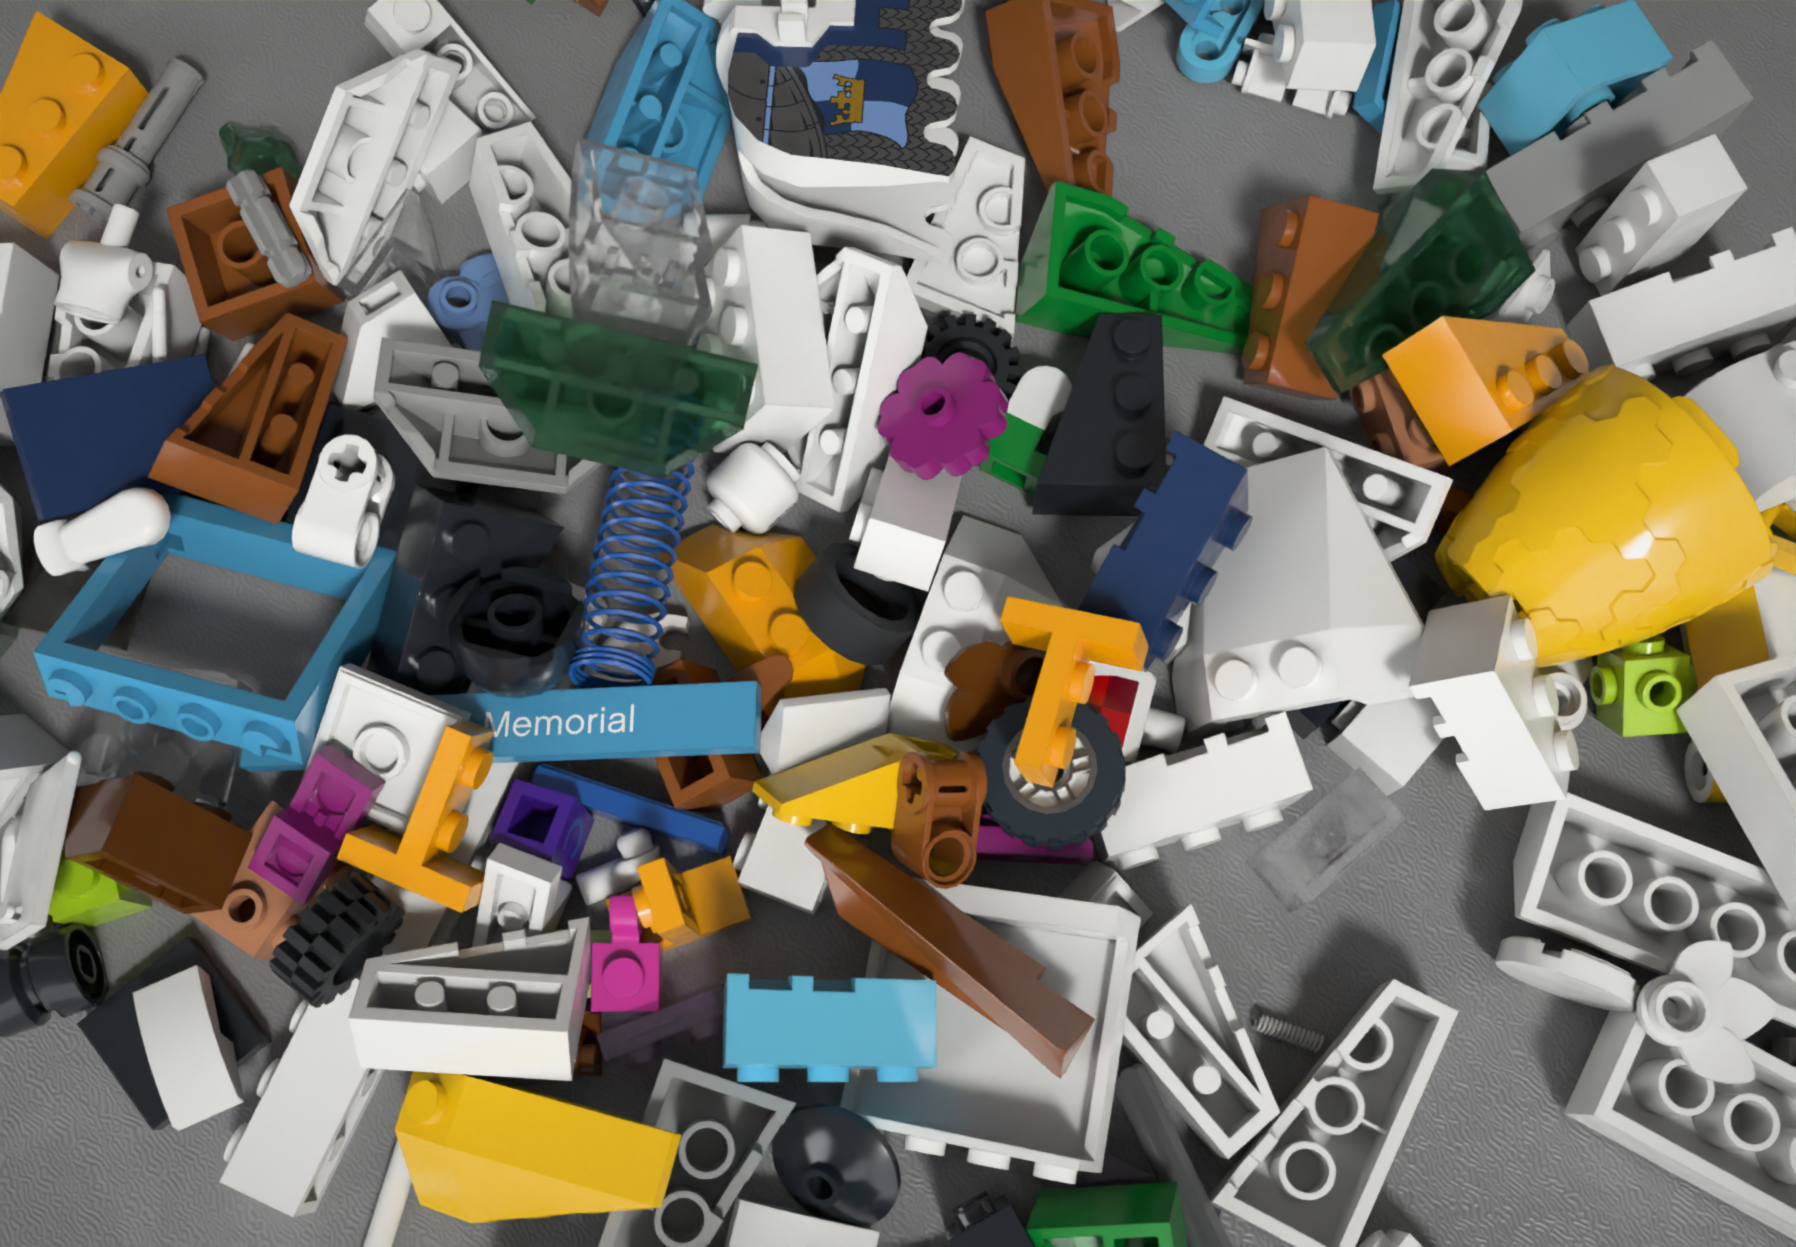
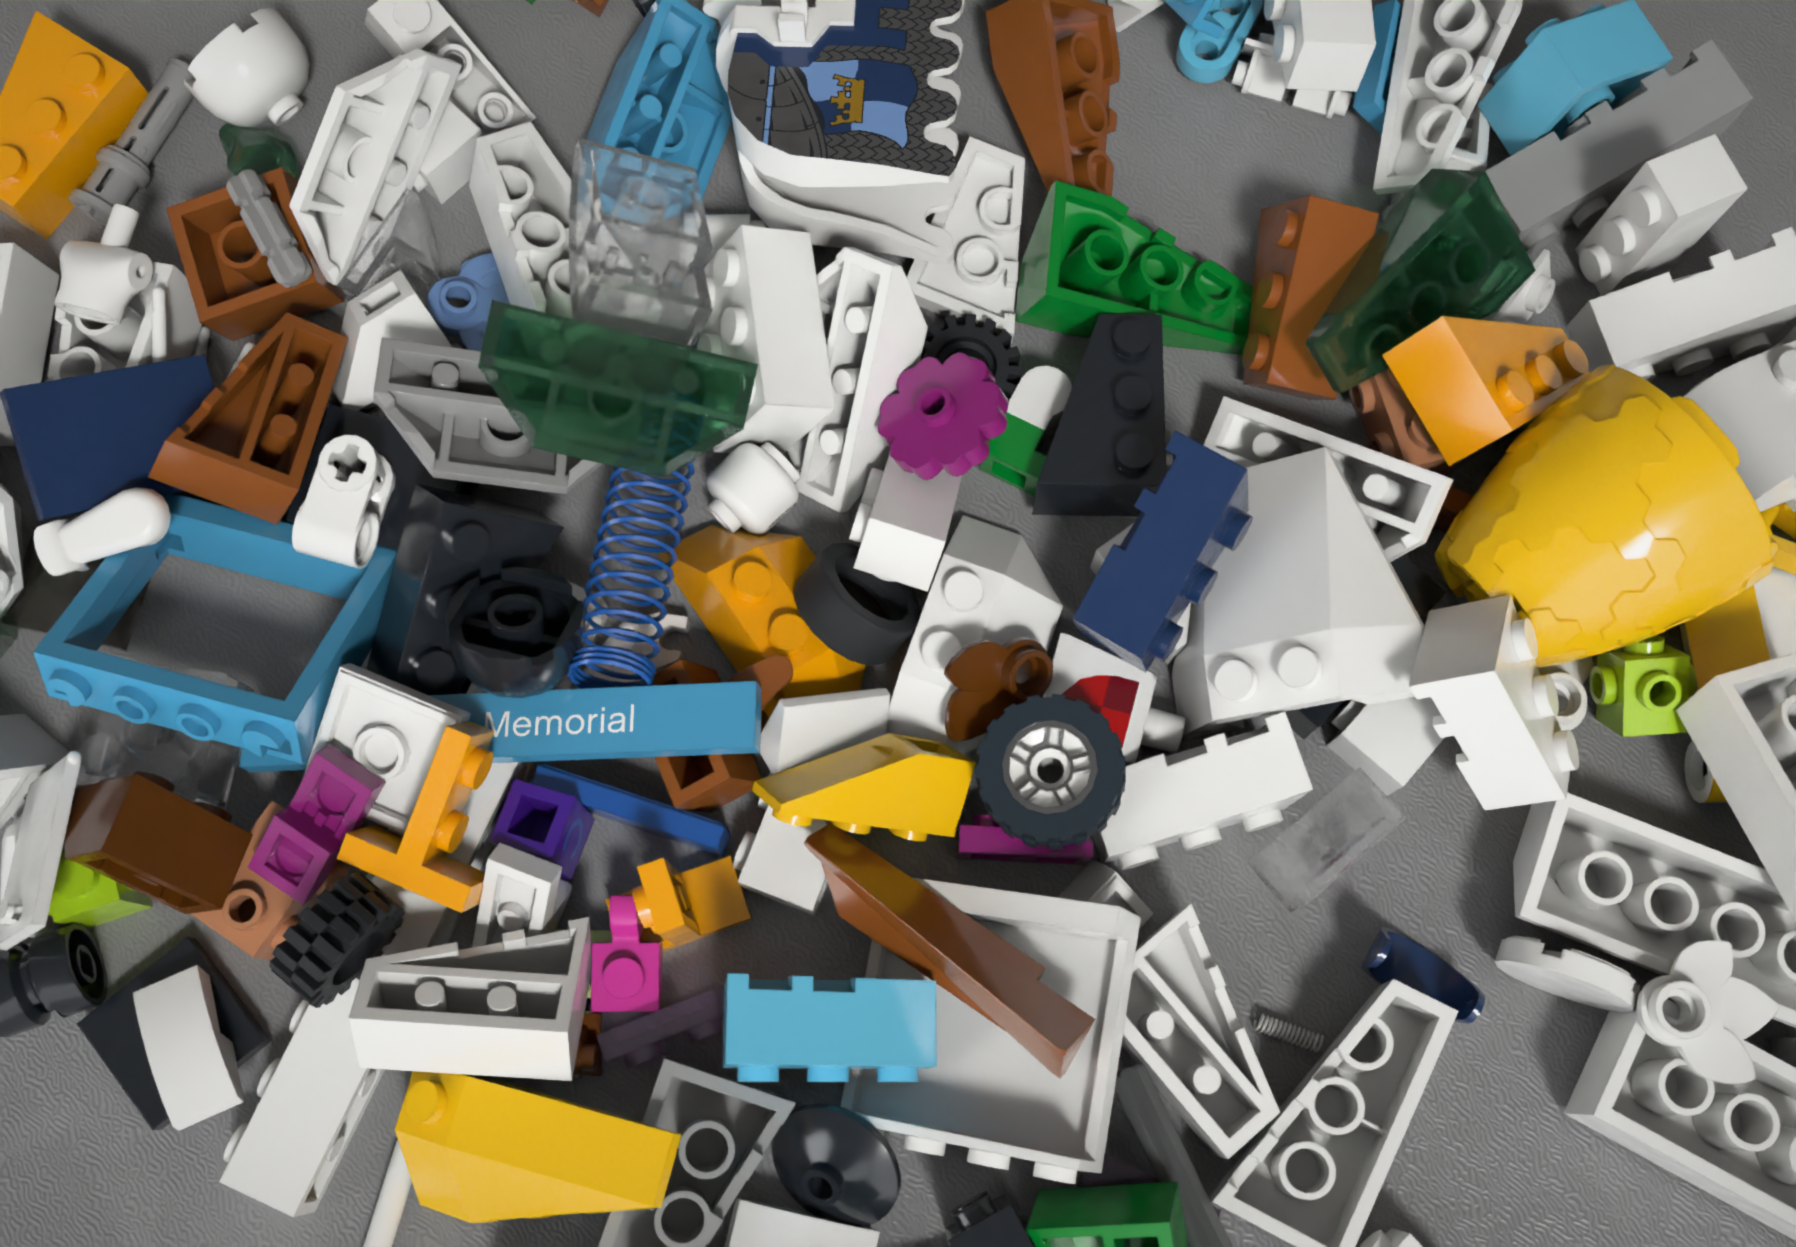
(252, 72): none -> white cylinder
(620, 873): white arm -> none
(939, 812): dark orange piece -> none
(1066, 675): light orange bracket -> none
(1414, 965): none -> dark blue helmet

